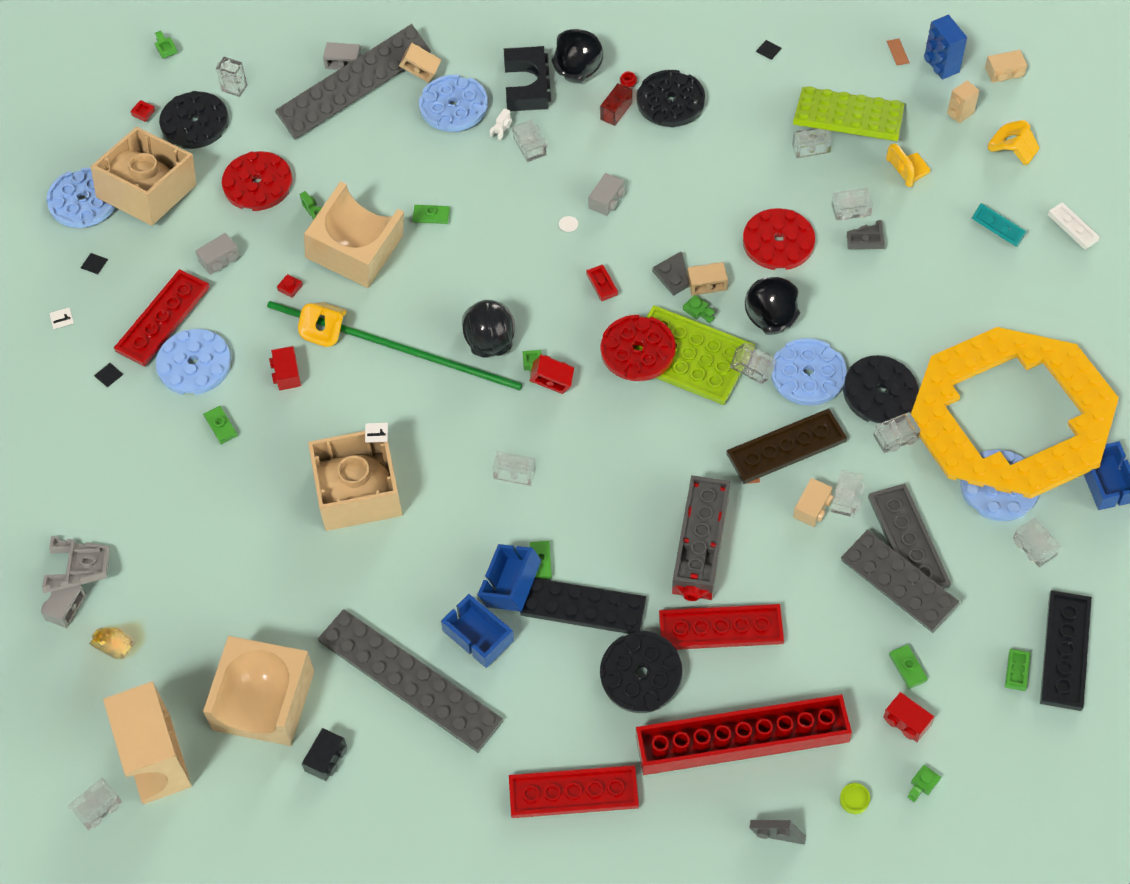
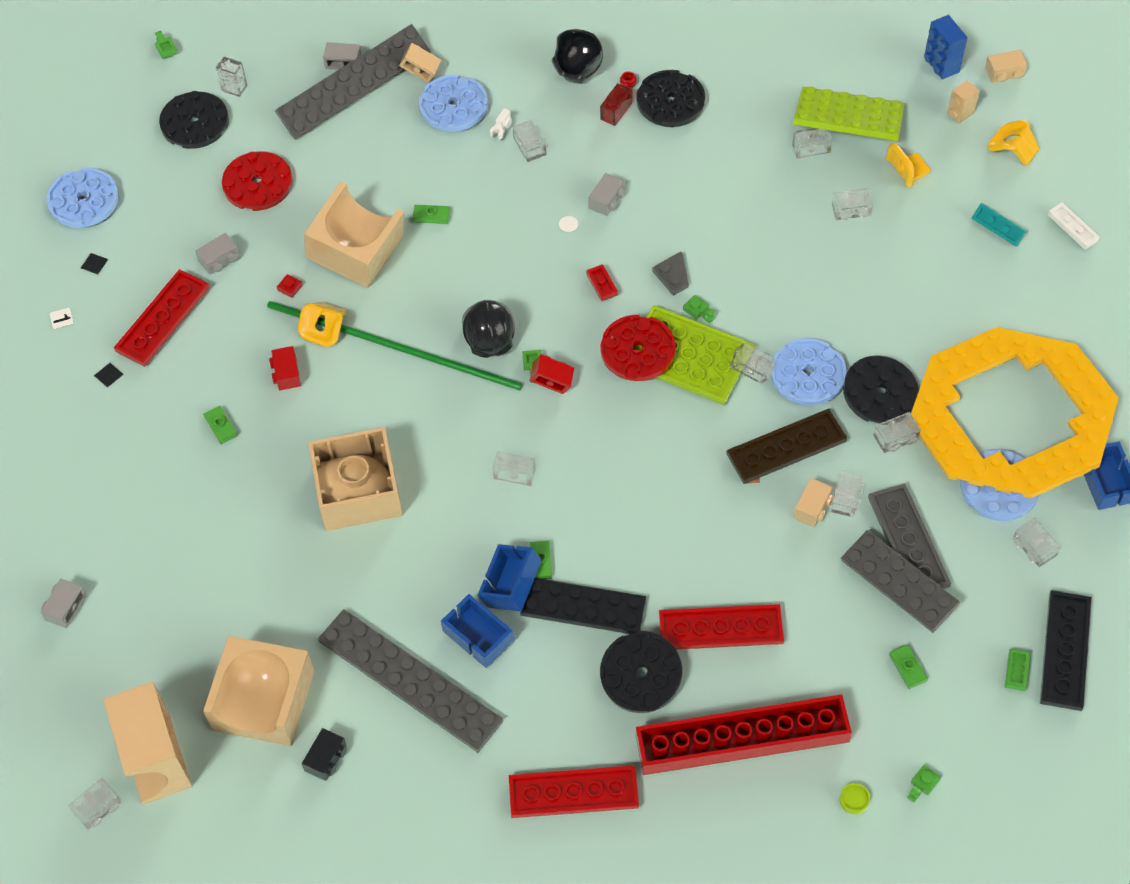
(85, 564): light grey wing -> none
(112, 642): clear yellow slope -> none
(142, 110): red plate -> none
(143, 175): tan piece -> none
(196, 378): light blue plate -> none
(309, 204): bright green plate -> none
(376, 432): white sticker -> none
(533, 95): black arch -> none
(700, 538): dark grey piece -> none
(707, 278): tan brick -> none
(768, 49): black sticker -> none
(772, 304): black piece -> none
(777, 222): red plate -> none
(777, 829): dark grey wing -> none
(866, 237): dark grey wing -> none
(898, 52): nougat sticker -> none
(908, 717): red brick -> none

